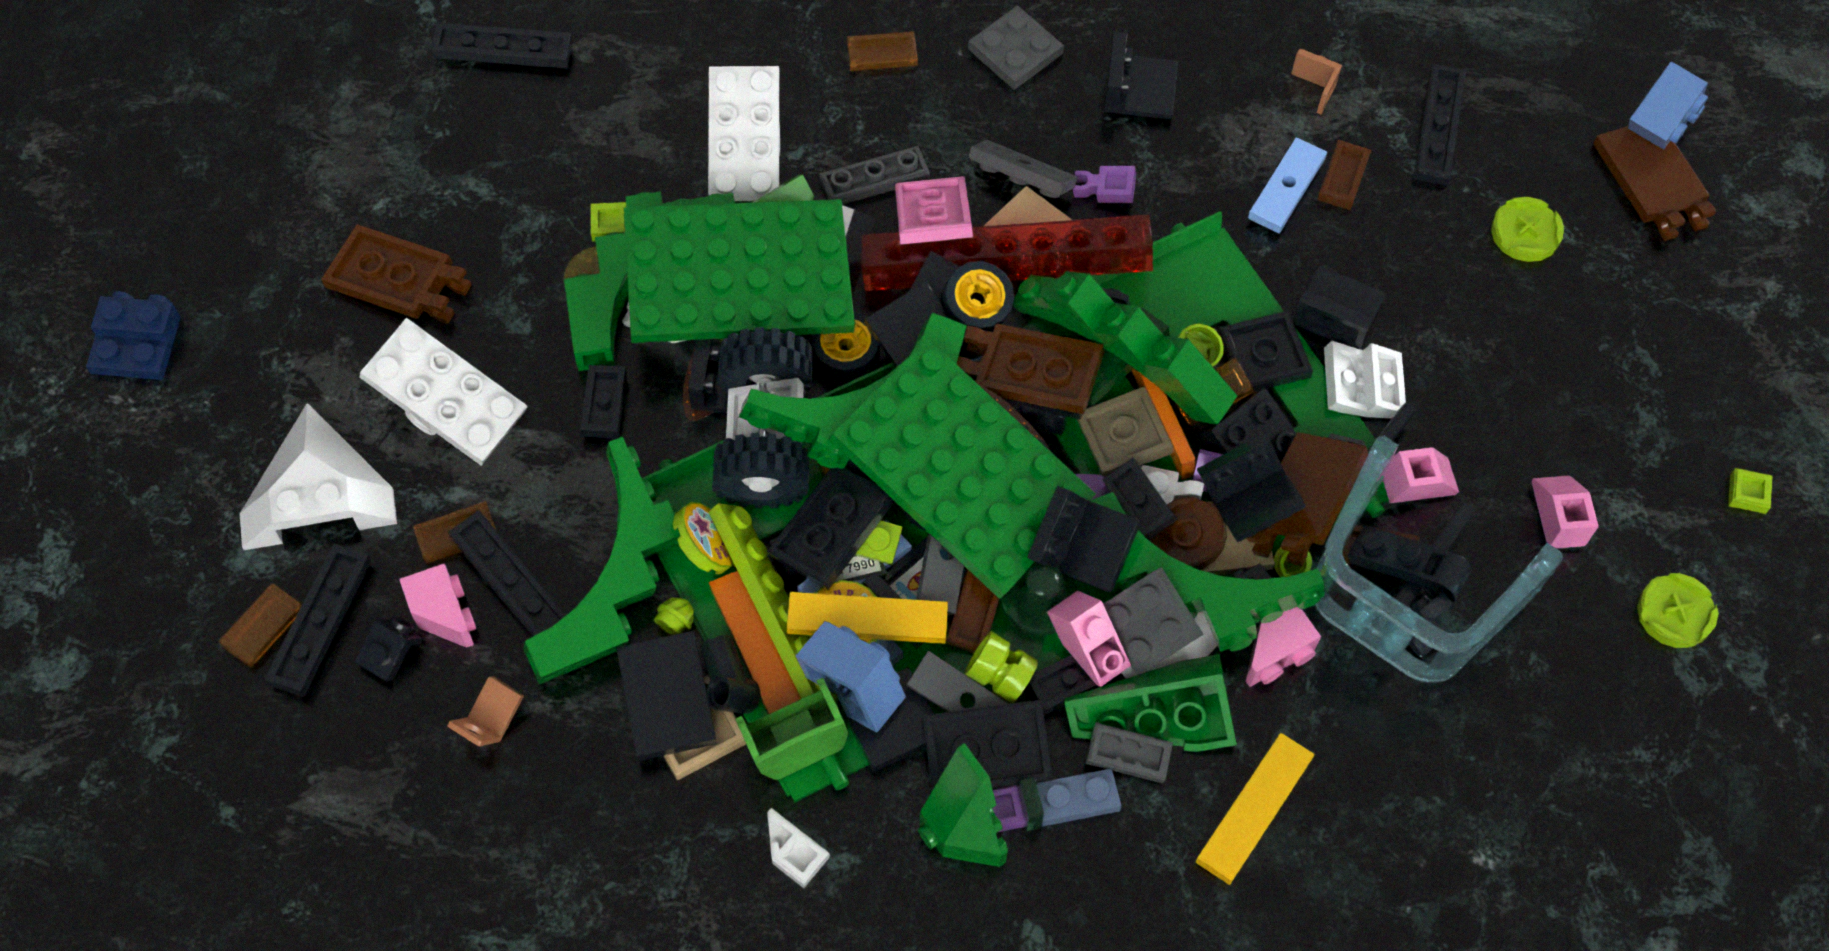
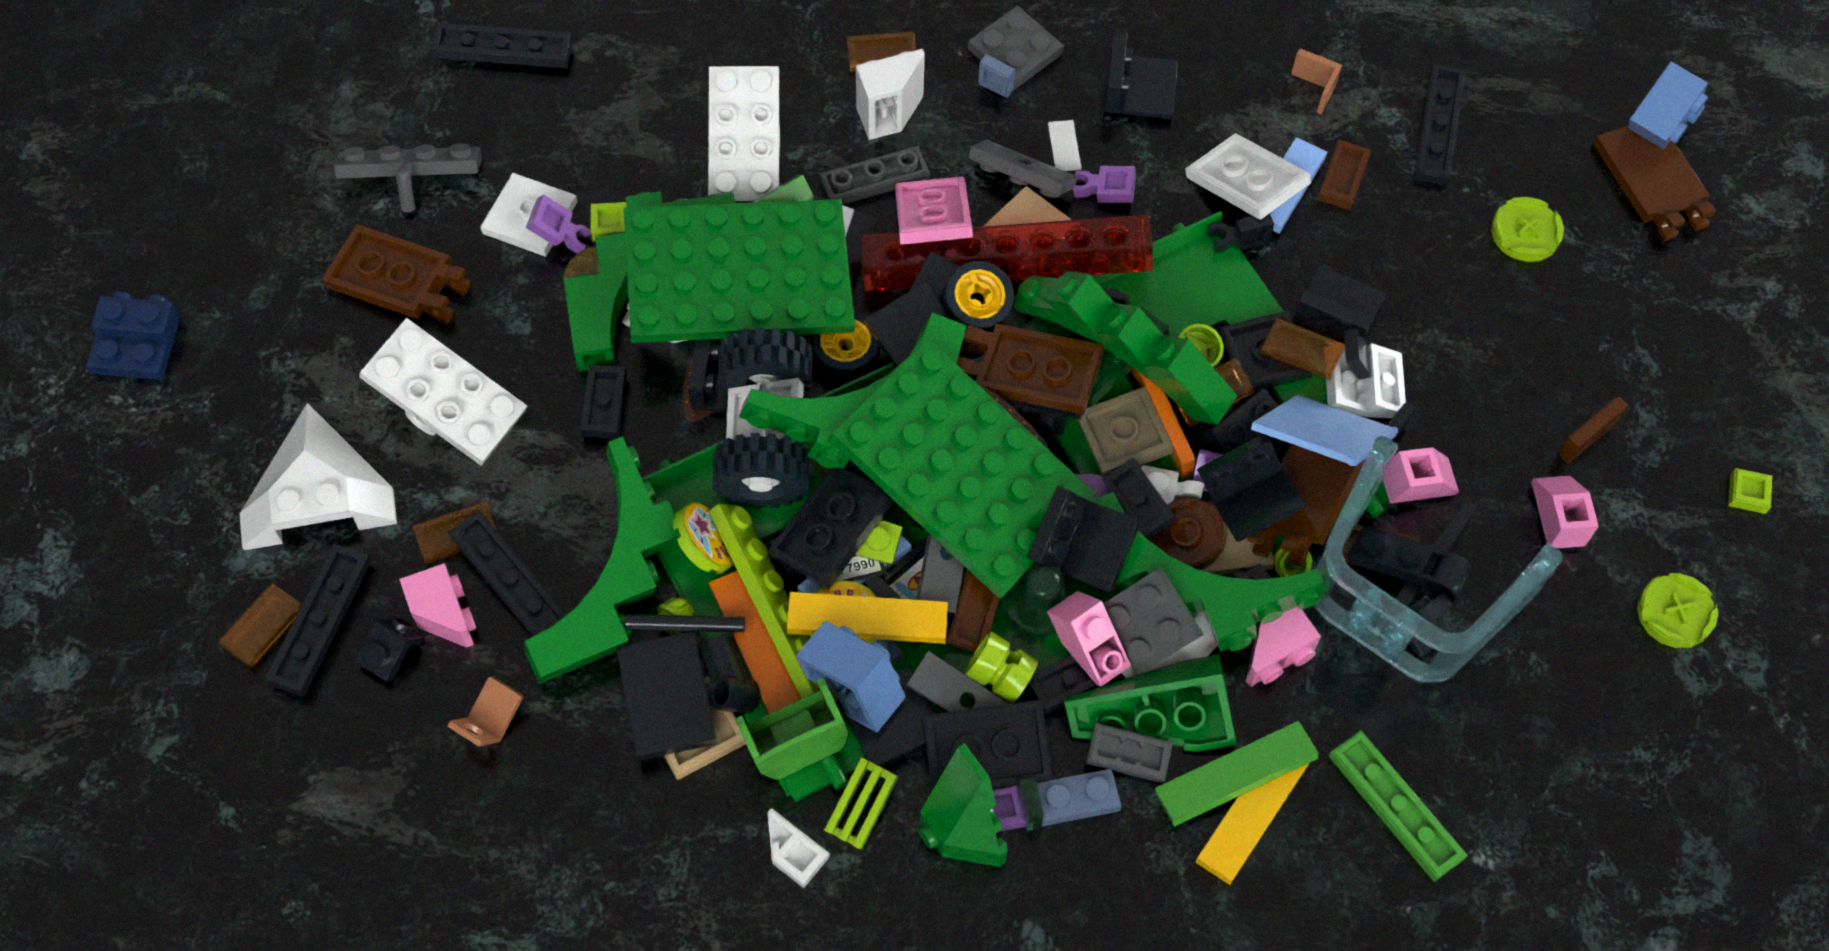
(405, 163): none -> dark grey plate
(513, 208): none -> white plate
(553, 224): none -> medium lavender plate
(685, 623): none -> black bar
(845, 834): none -> lime tile
(889, 92): none -> white slope
(996, 76): none -> sand blue tile
(1064, 145): none -> white sticker
(1236, 773): none -> bright green tile
(1245, 234): none -> black plate
(1248, 176): none -> white tile
(1303, 348): none -> clear orange tile
(1323, 429): none -> light blue piece
(1357, 353): none -> black tile
(1398, 806): none -> bright green tile
(1593, 429): none -> reddish brown tile

